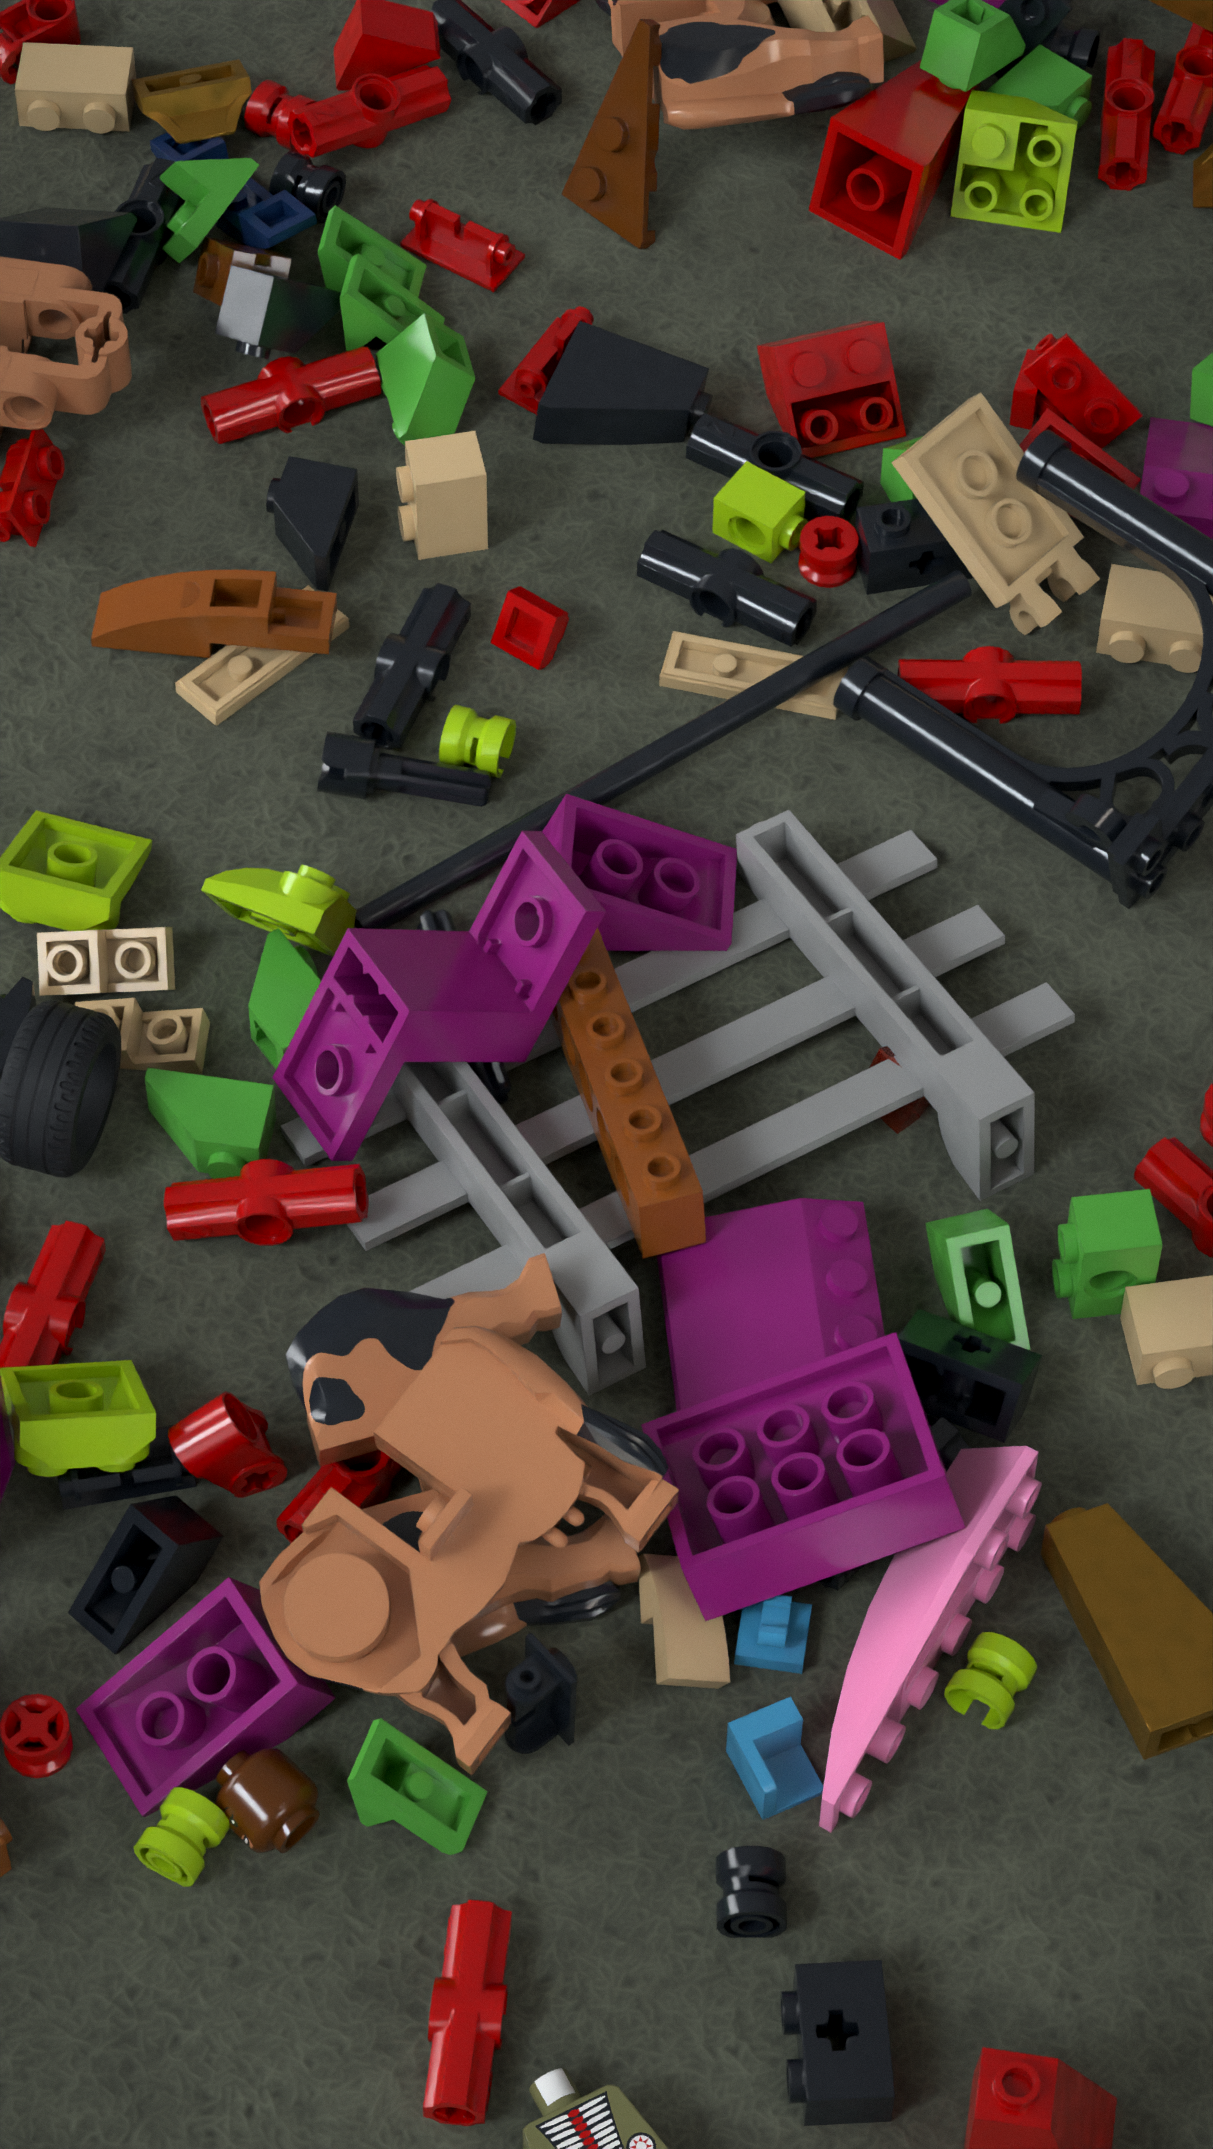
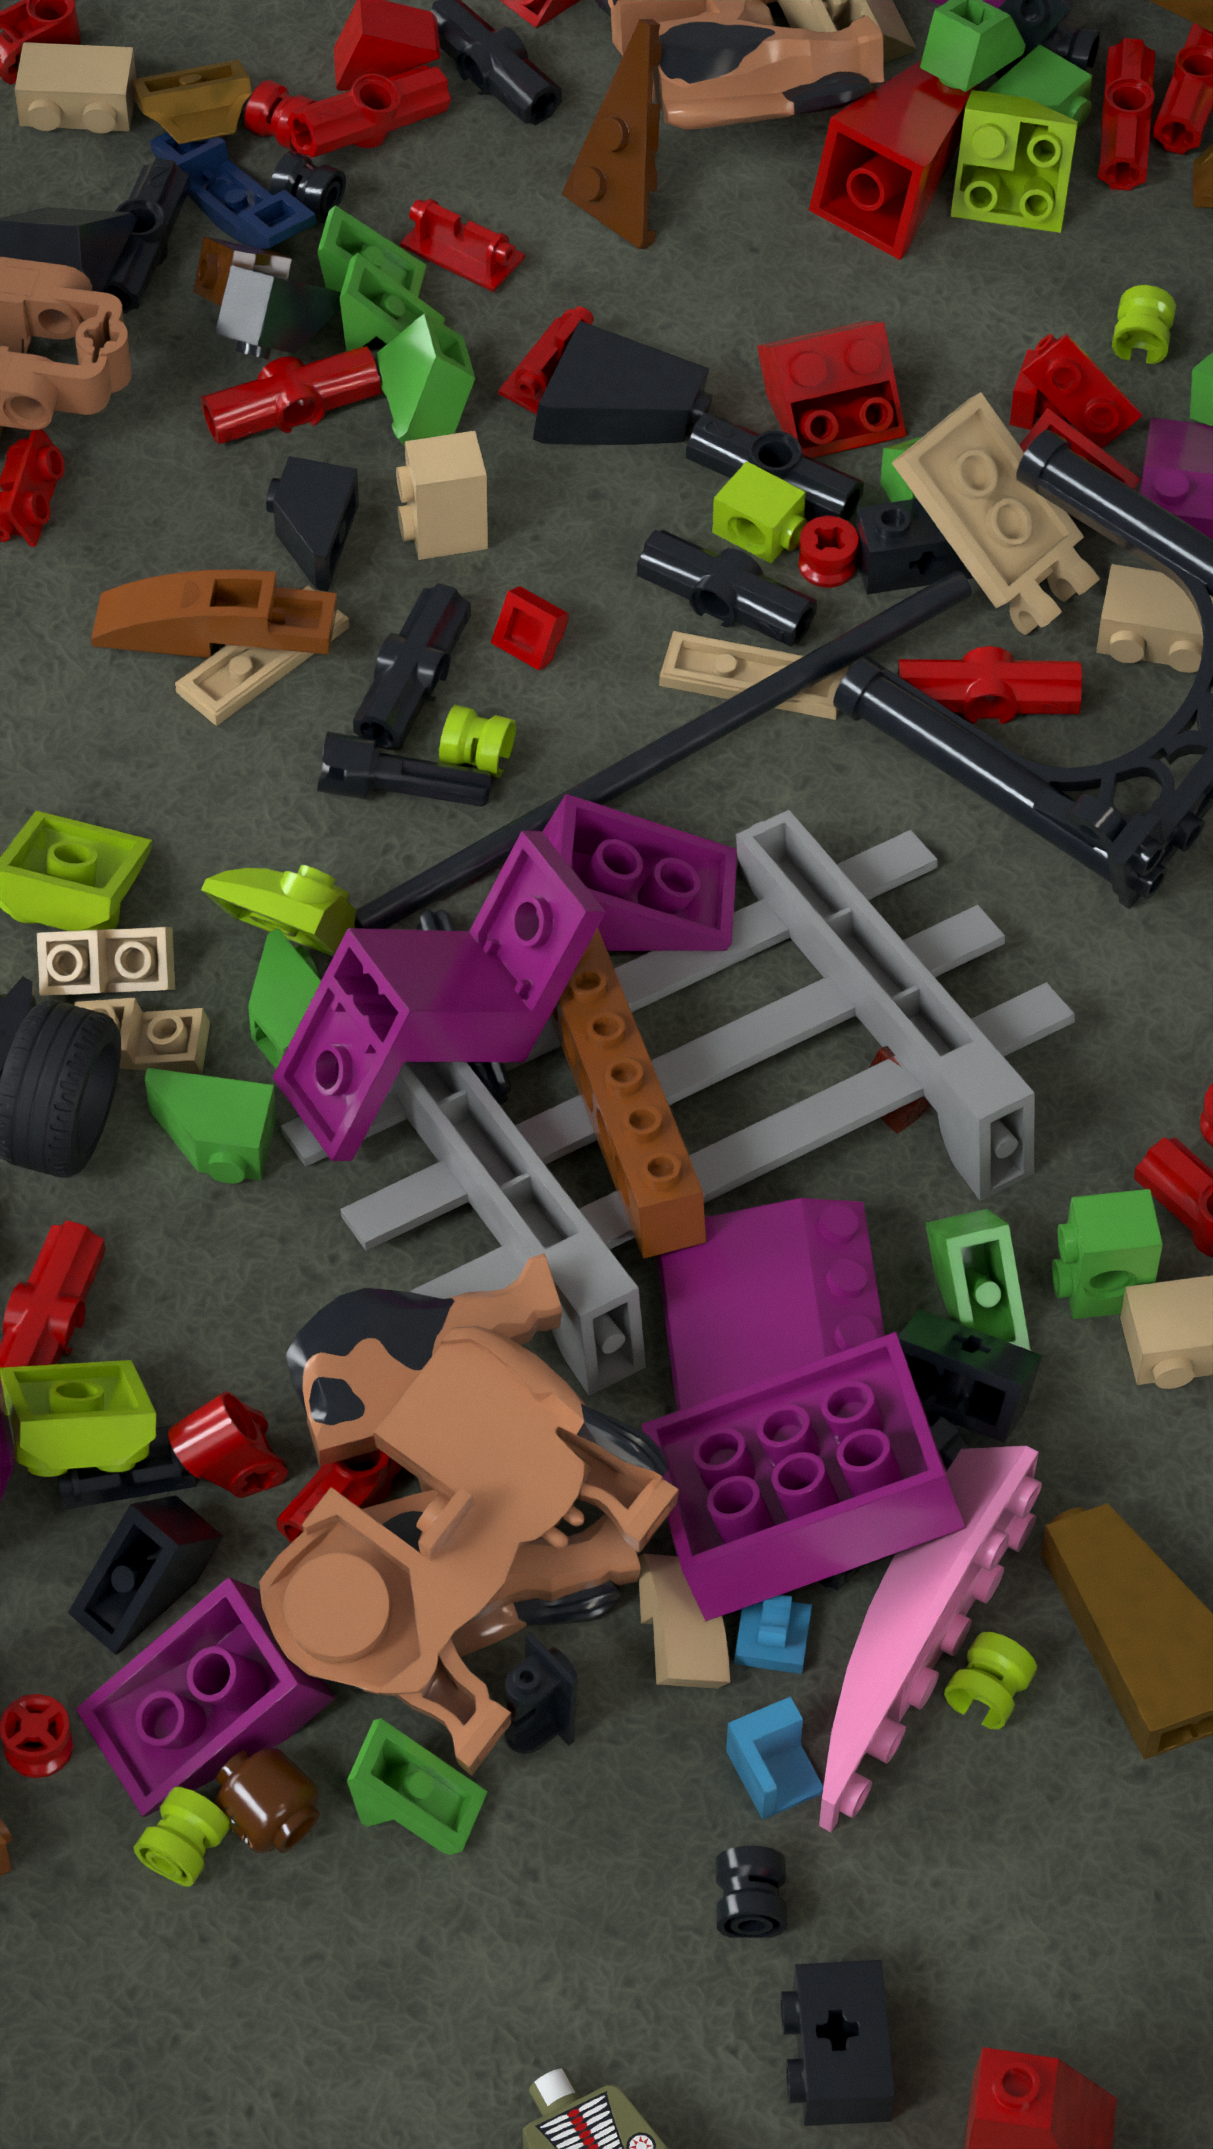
(208, 191): bright green slope -> none
(266, 1202): red piece -> none
(467, 2013): red piece -> none
(1144, 323): none -> lime wheel

